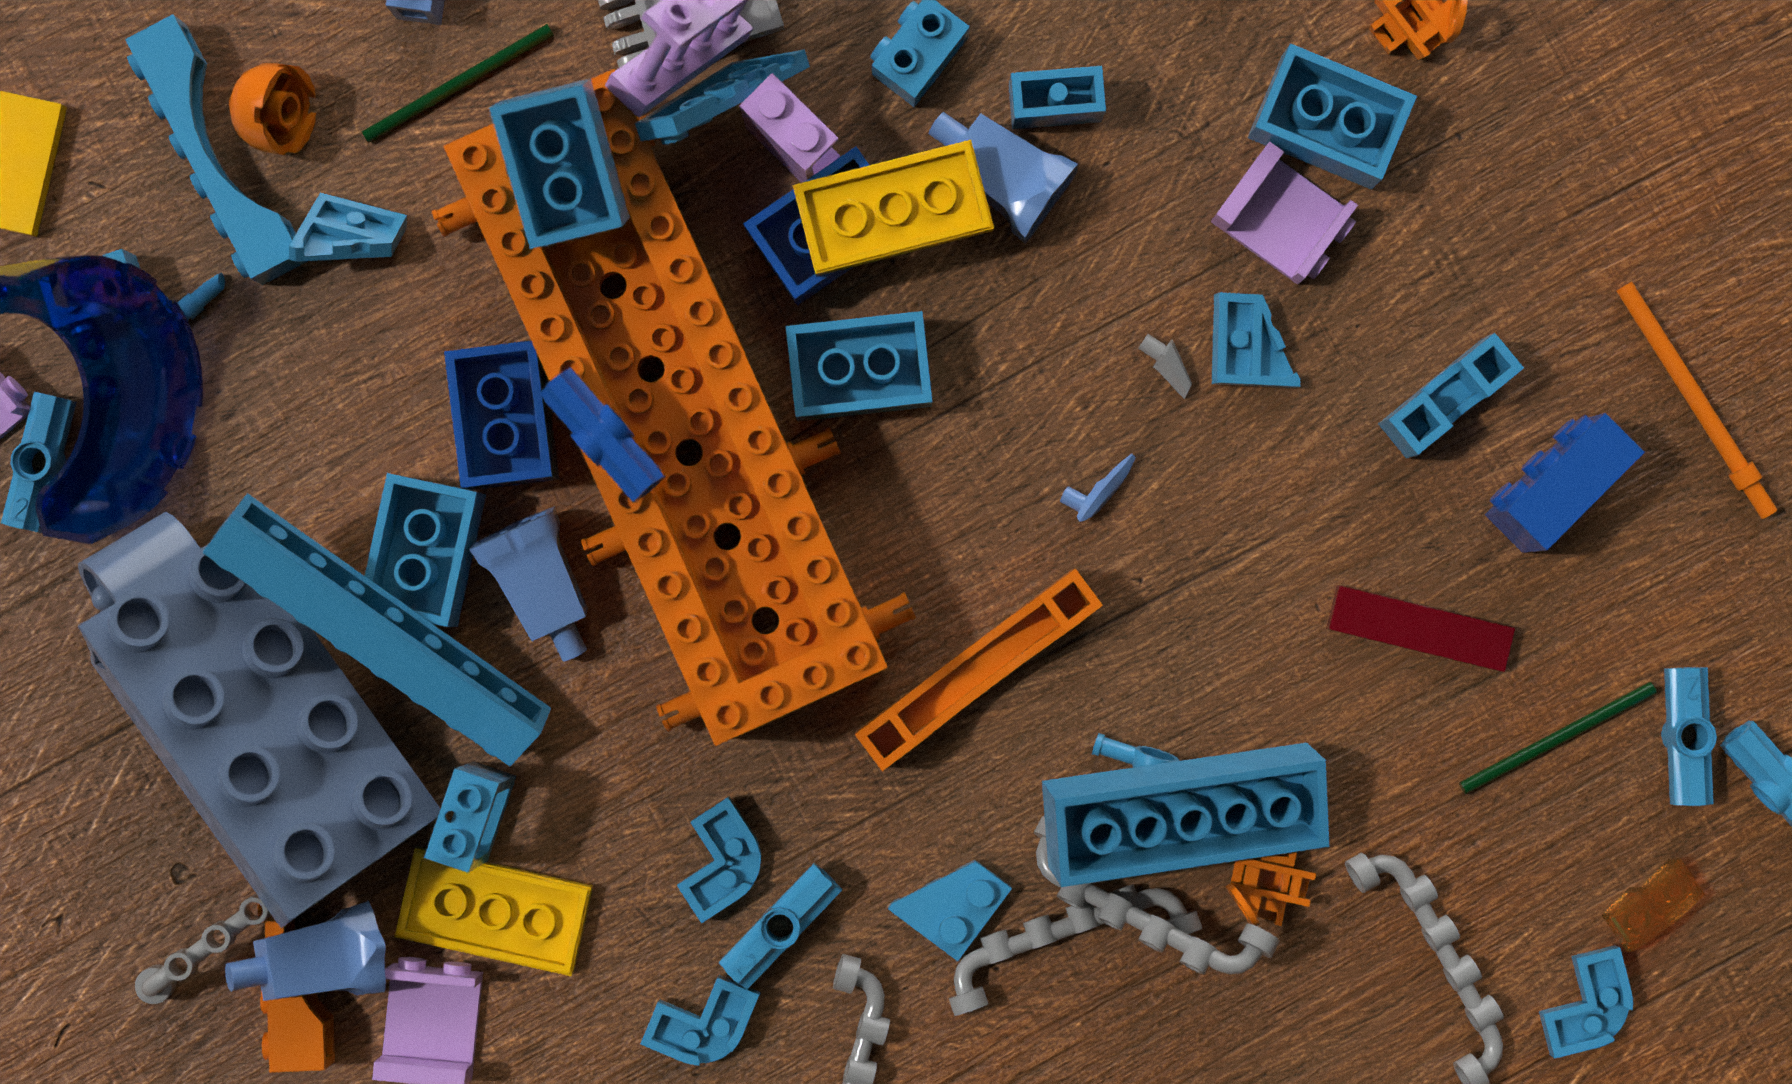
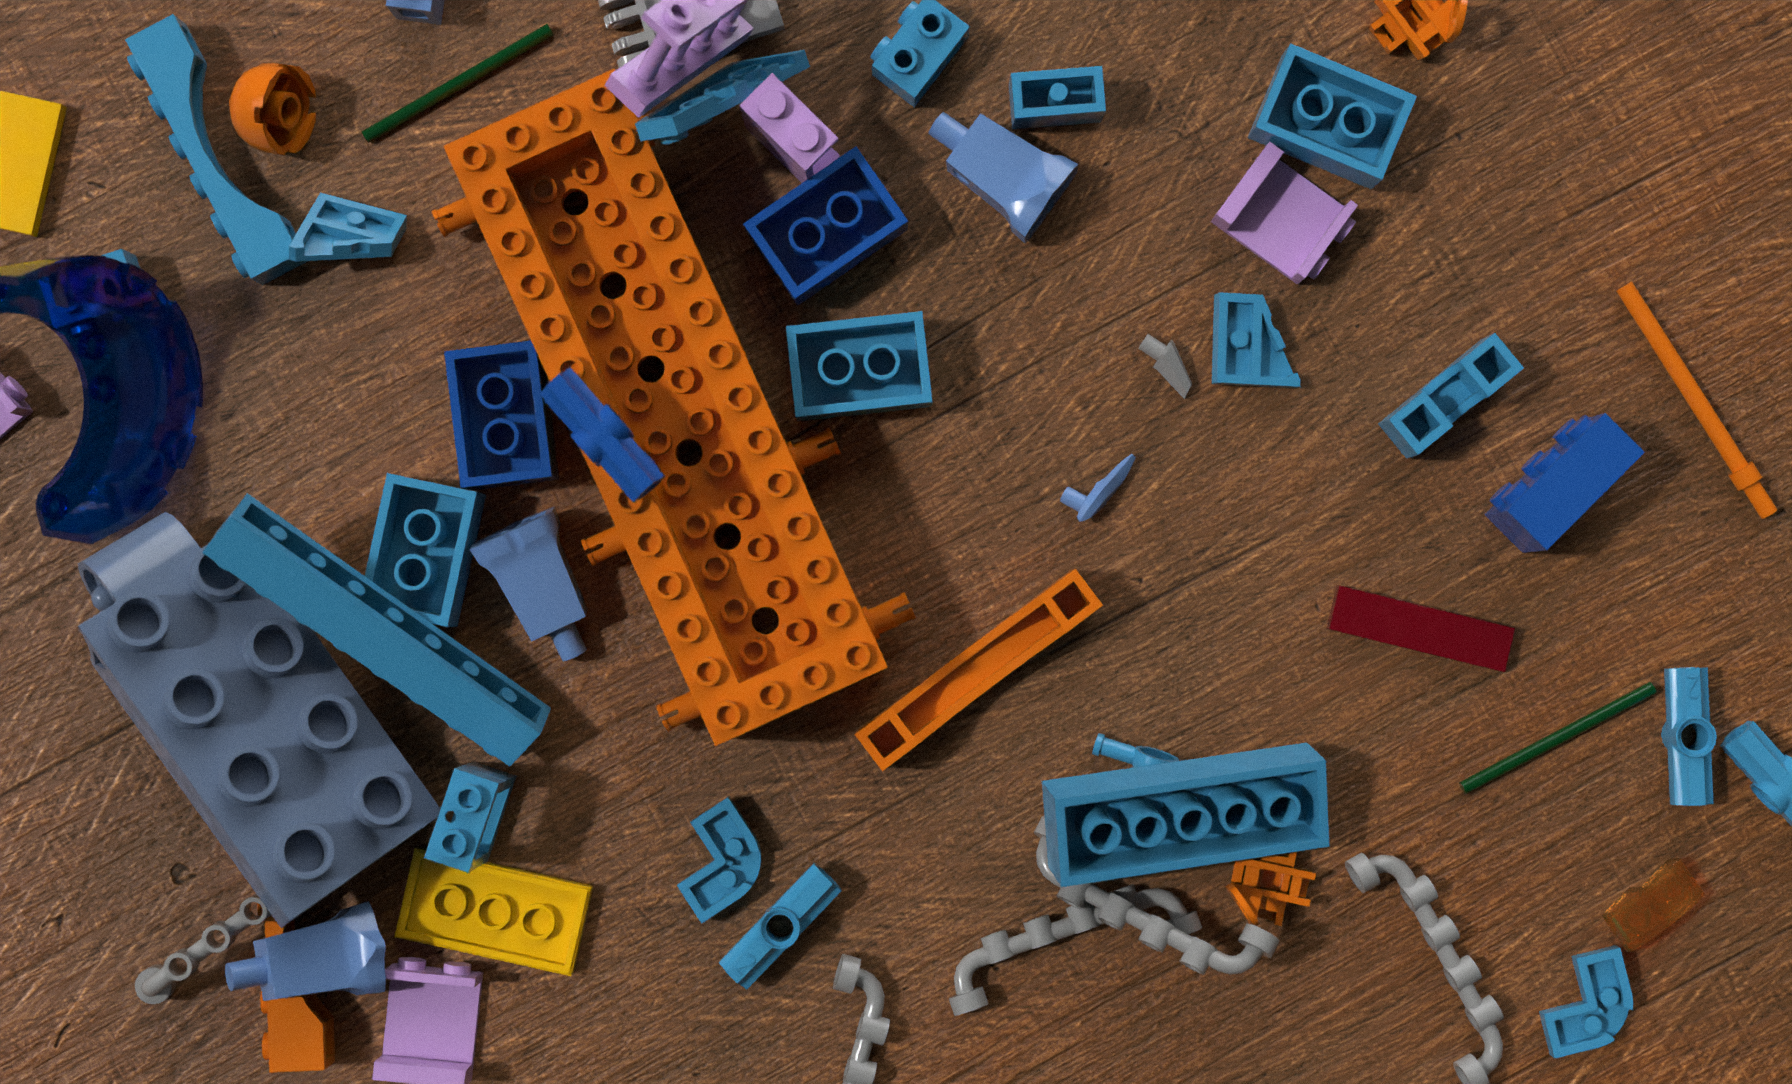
(47, 432): dark azure piece -> none
(193, 303): dark azure piece -> none
(560, 163): dark azure brick -> none
(704, 1037): dark azure plate -> none
(893, 207): yellow tile -> none
(953, 907): dark azure wing -> none

